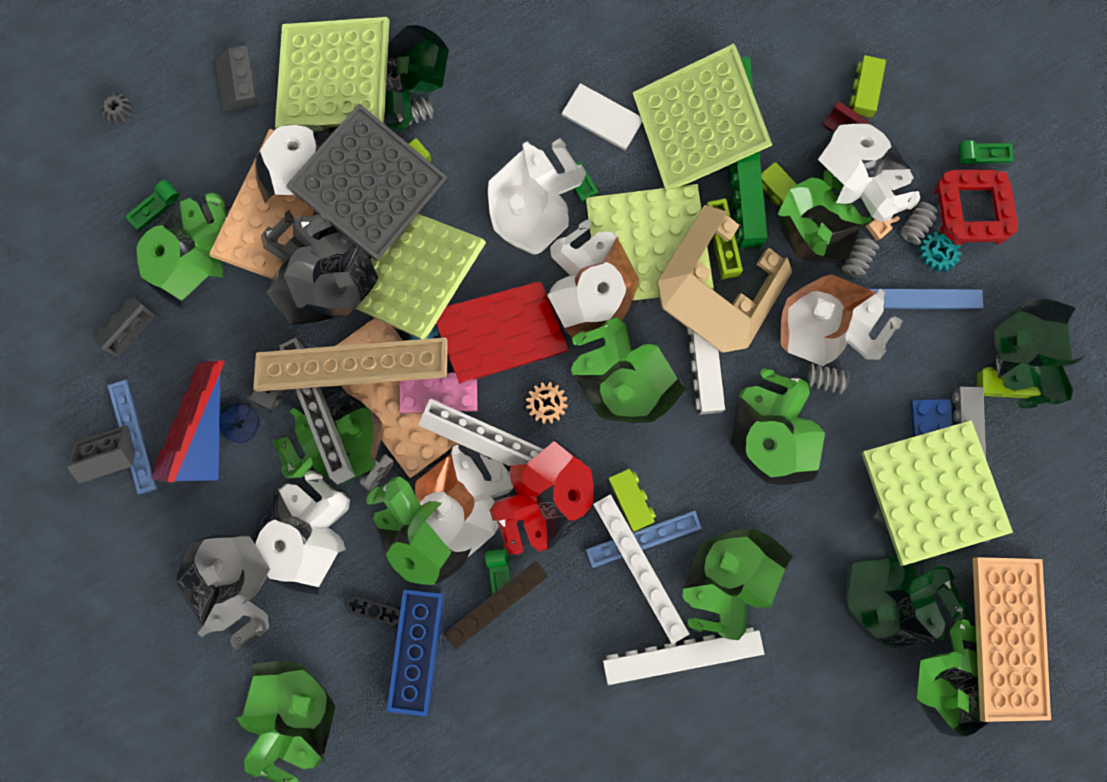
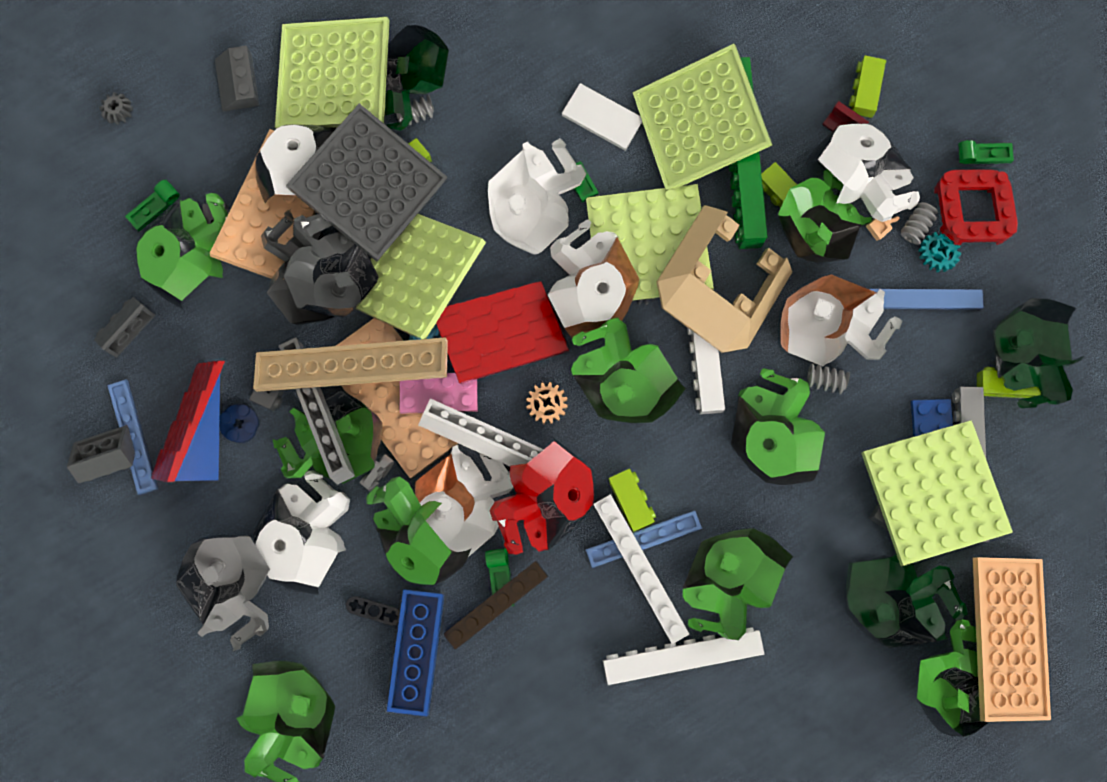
(726, 252): lime brick -> none
(859, 257): light grey piece -> none

